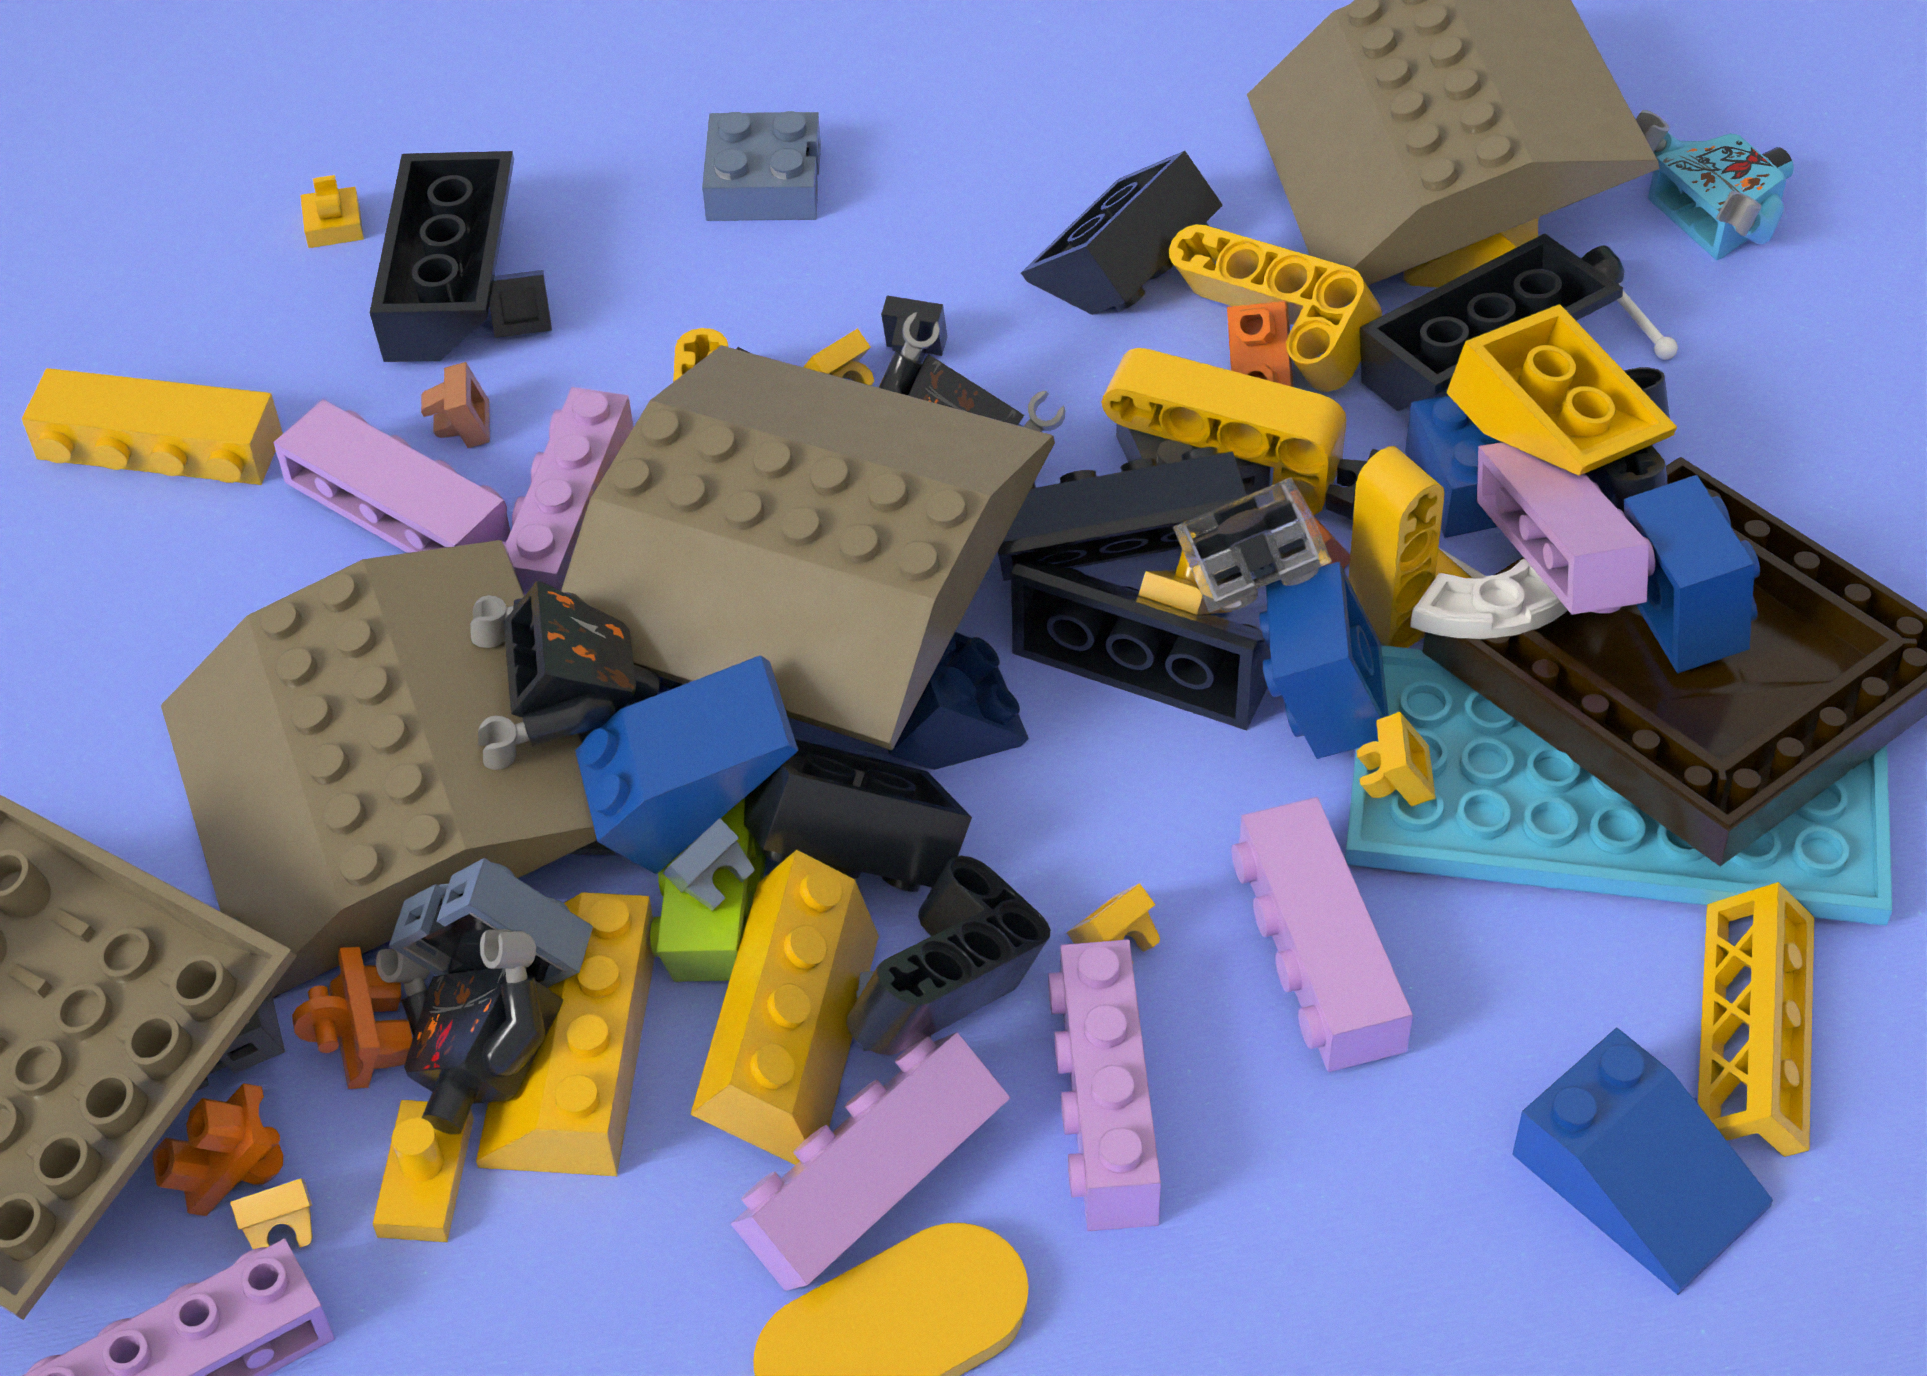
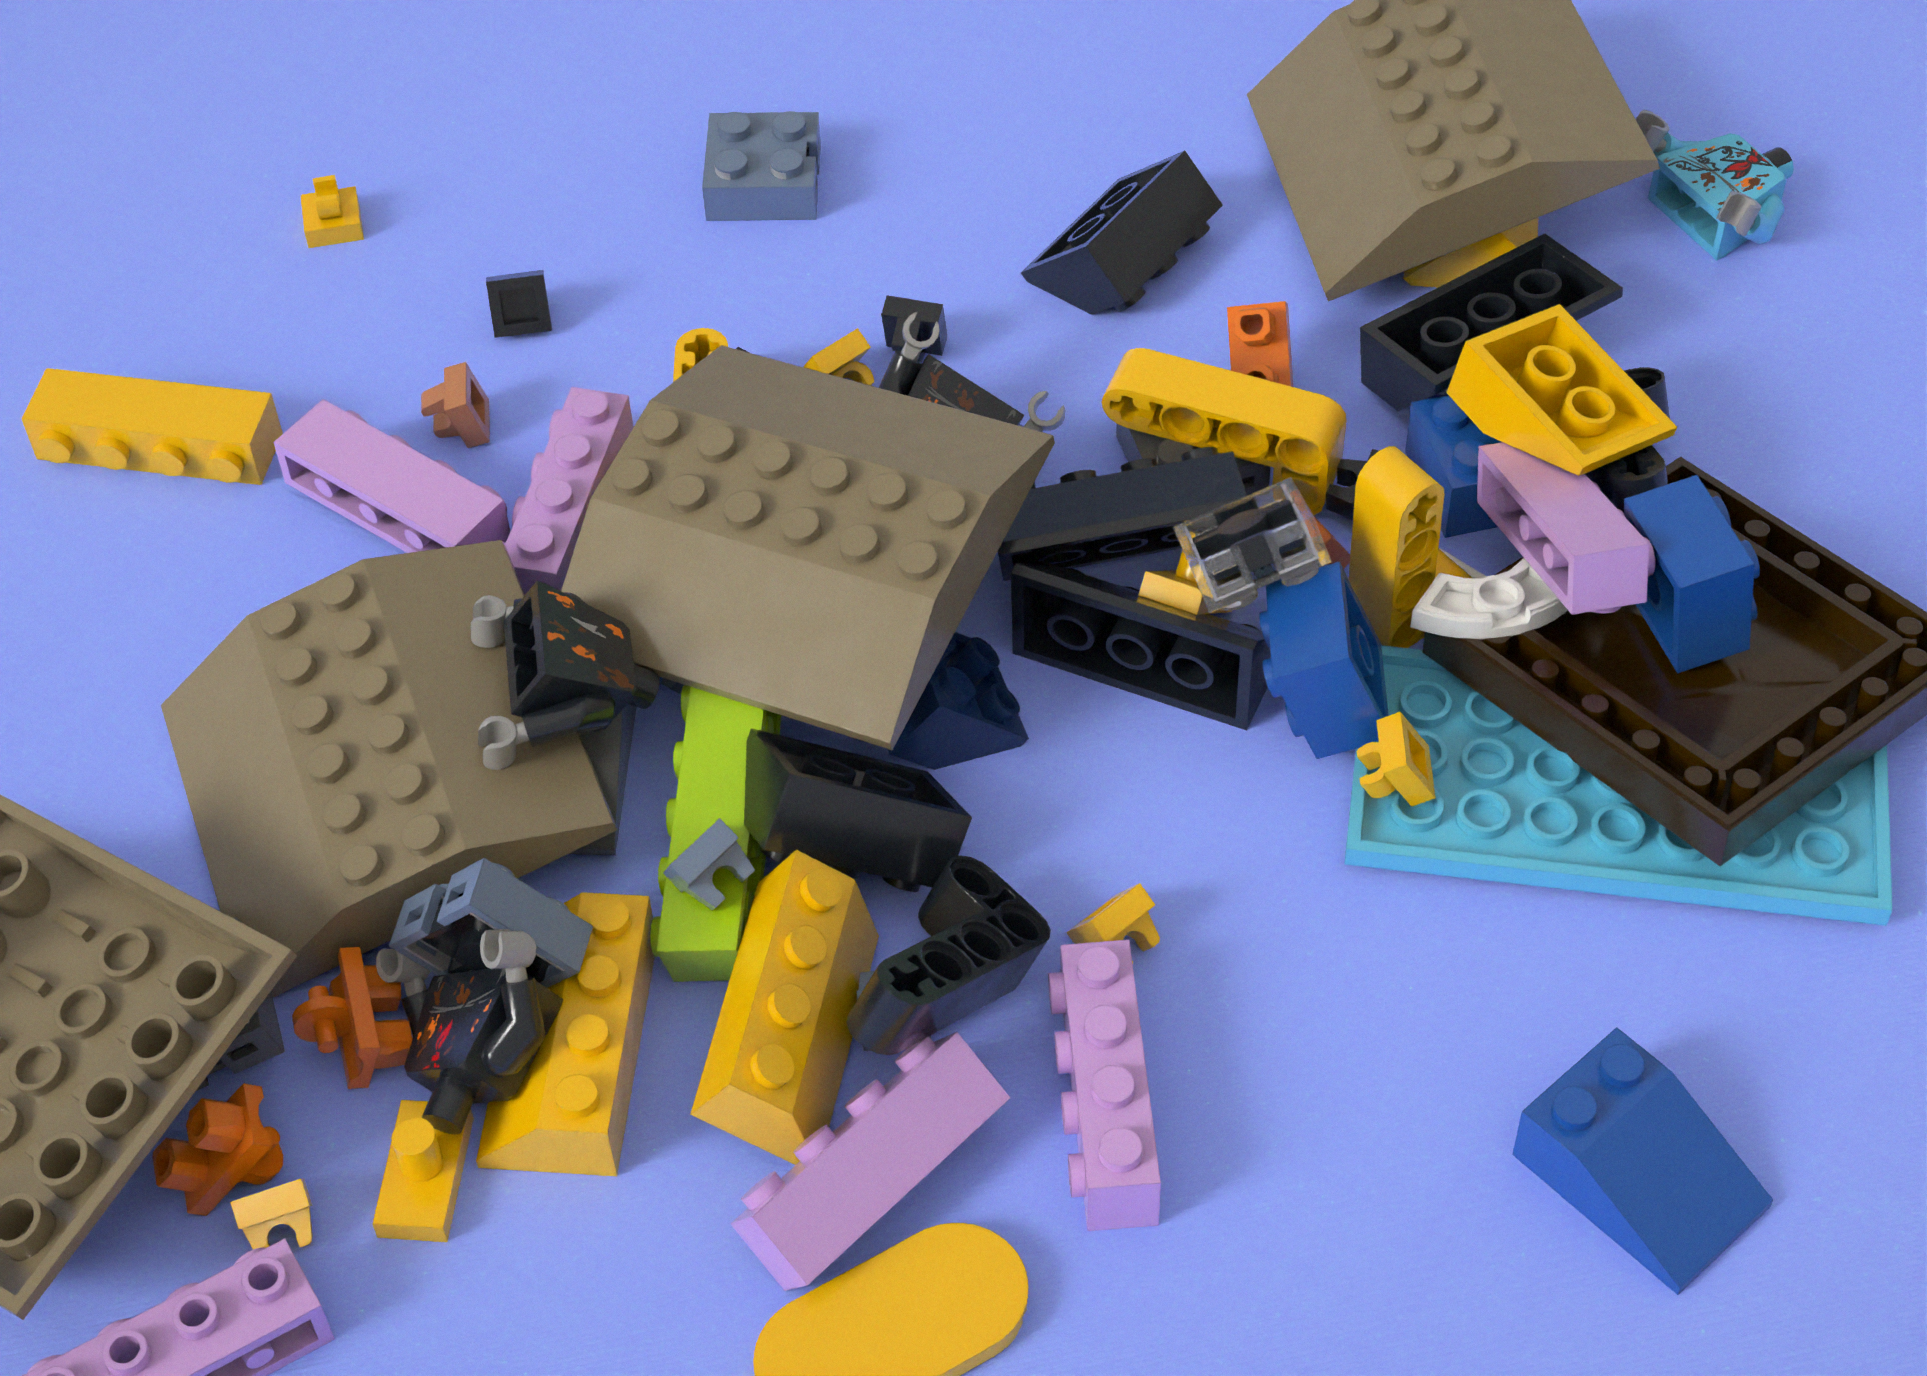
(439, 252): black slope -> none
(683, 760): blue slope -> none
(1265, 273): yellow beam -> none
(1322, 935): lavender brick -> none
(1610, 265): hinge -> none
(1779, 1023): yellow fence -> none

